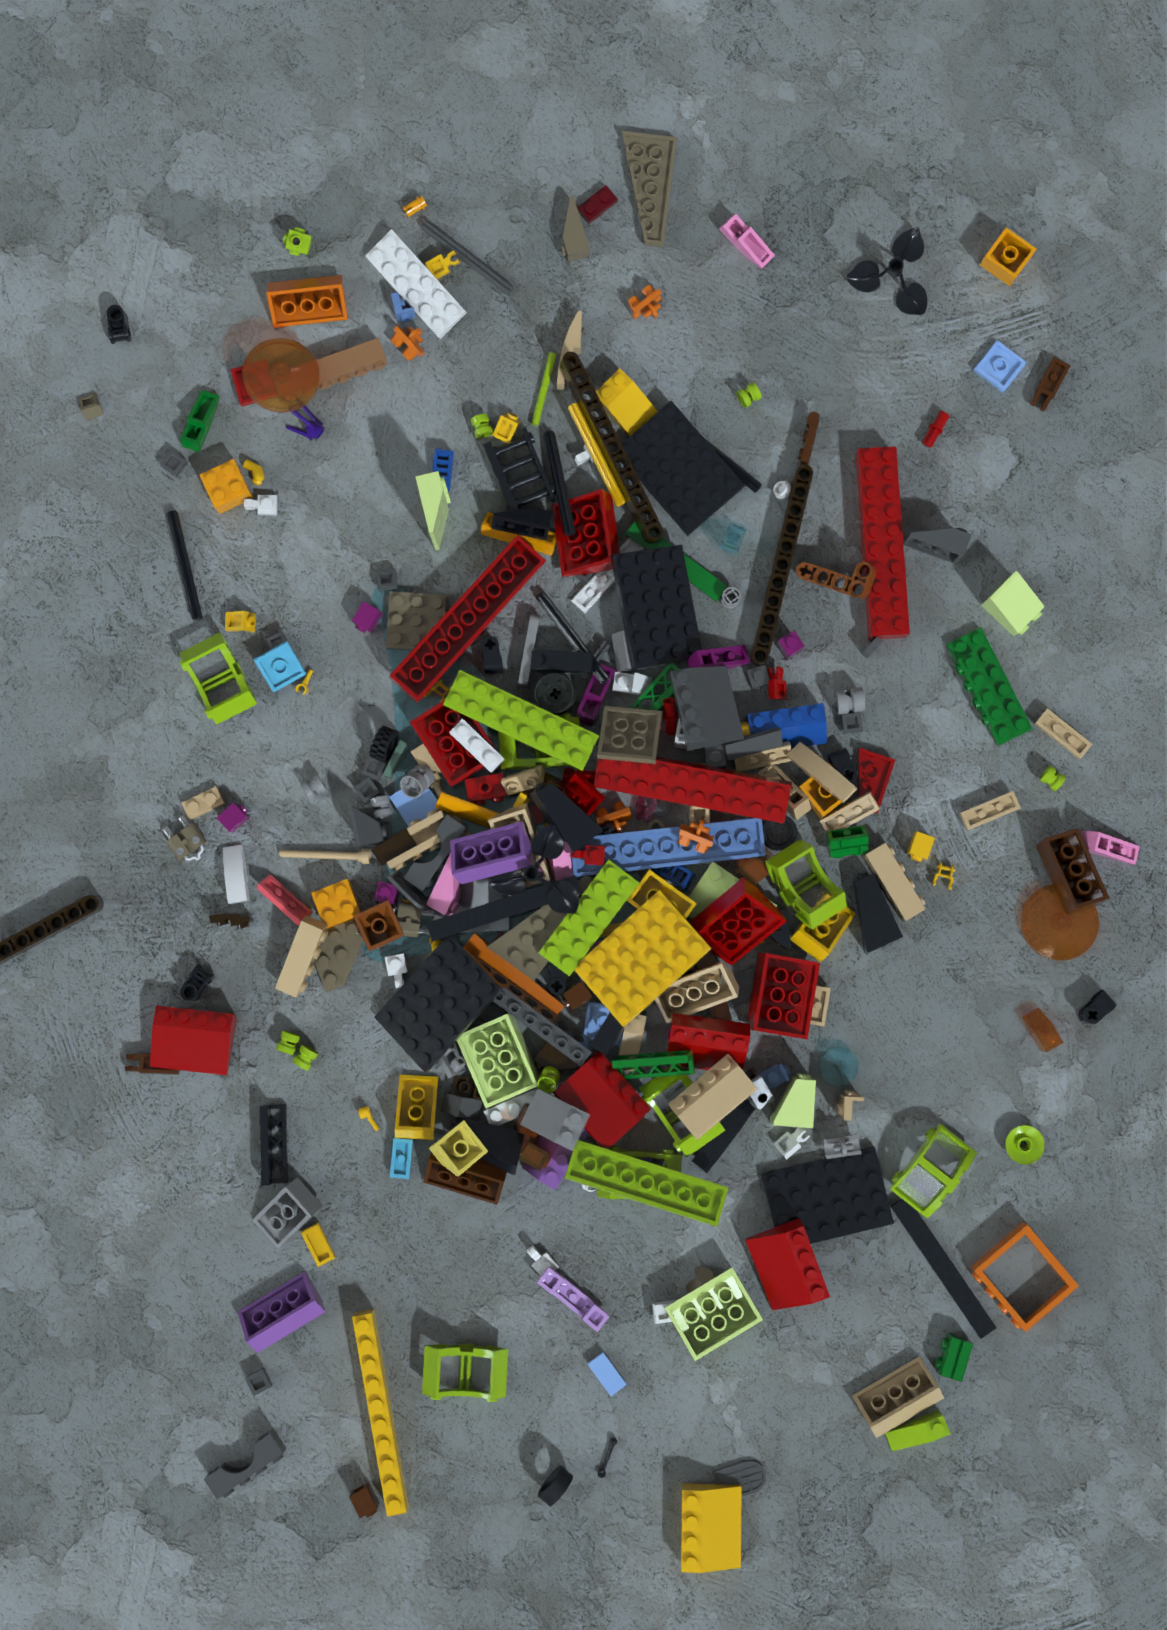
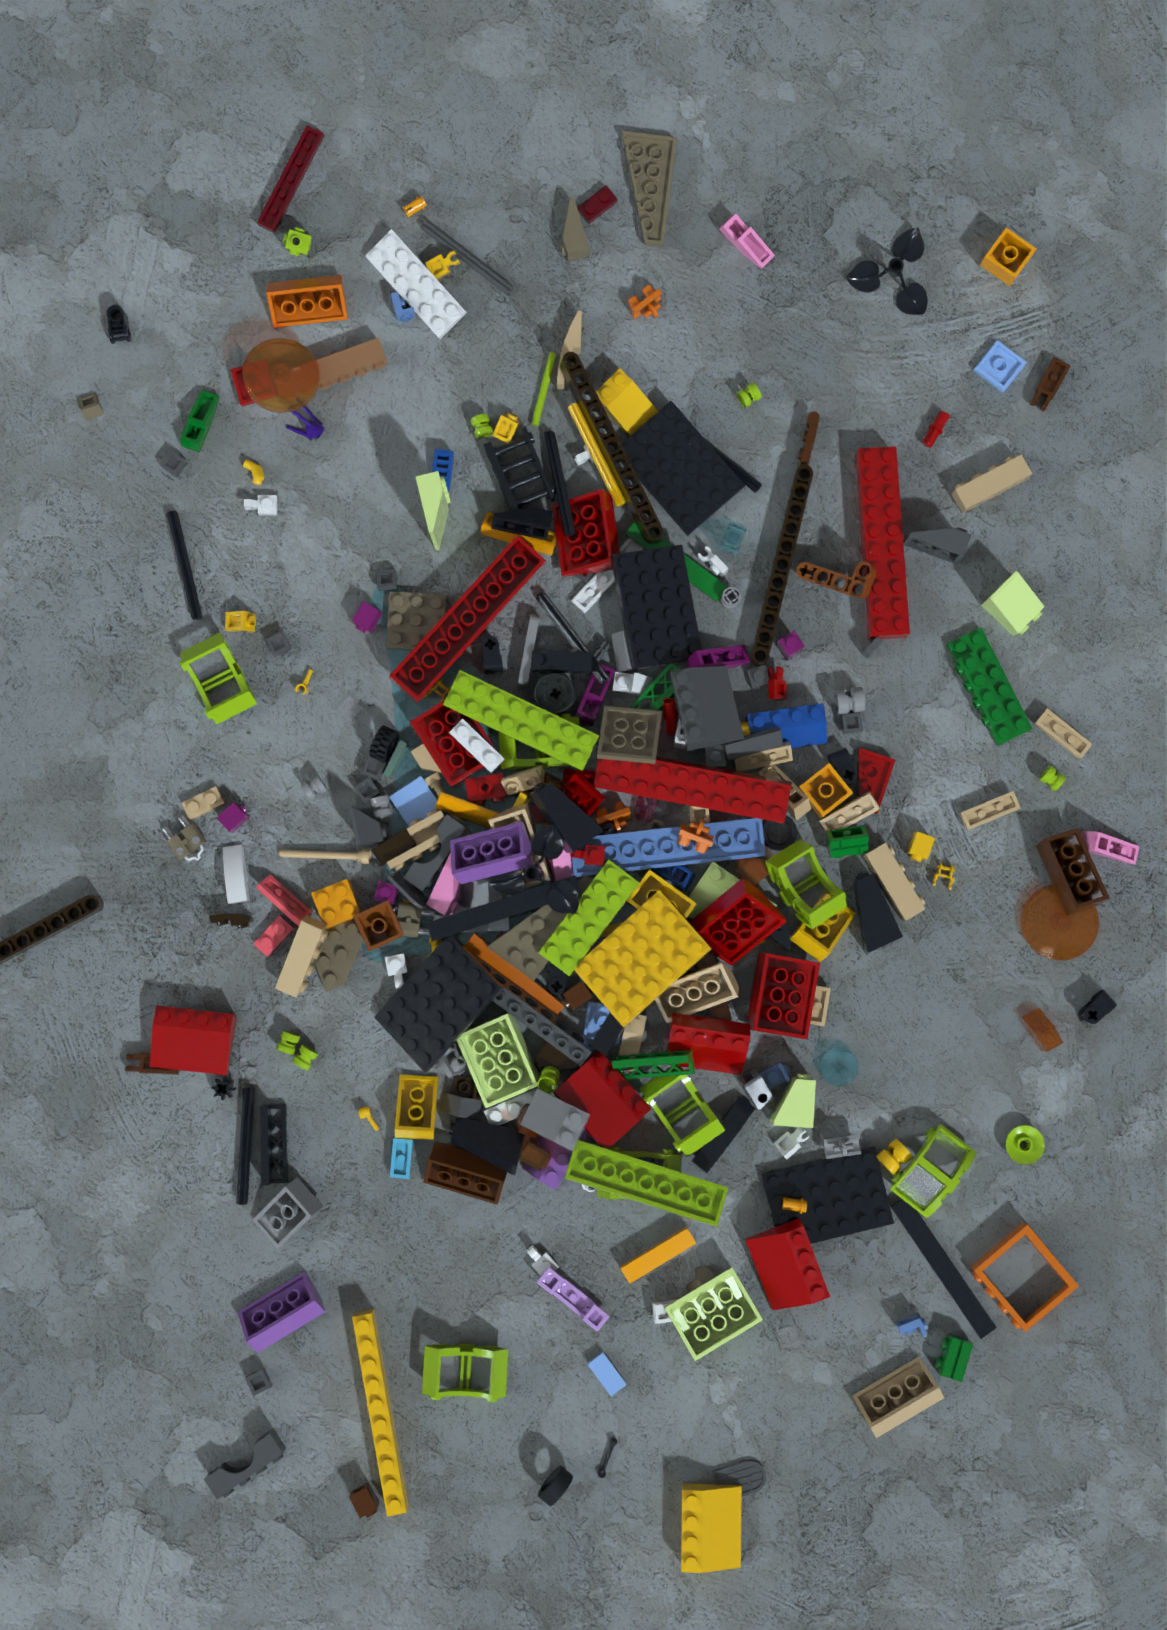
(197, 982): black piece -> none
(218, 1087): none -> black gear
(226, 486): light orange brick -> none
(245, 1146): none -> black axle
(273, 936): none -> coral plate
(280, 666): medium azure tile -> none
(290, 179): none -> dark red plate
(318, 1244): yellow tile -> none
(413, 347): orange hips -> none
(417, 781): light grey wheel -> none
(458, 1149): light yellow slope -> none
(658, 1254): none -> light orange slope
(712, 1096): tan slope -> none
(715, 563): none -> white plate
(782, 489): white plate -> none
(794, 1204): none -> light orange pin
(822, 772): tan slope -> none
(844, 1106): tan bracket -> none
(894, 1156): none -> yellow wheel
(910, 1323): none -> medium blue bracket
(918, 1431): lime slope -> none
(991, 483): none -> tan brick

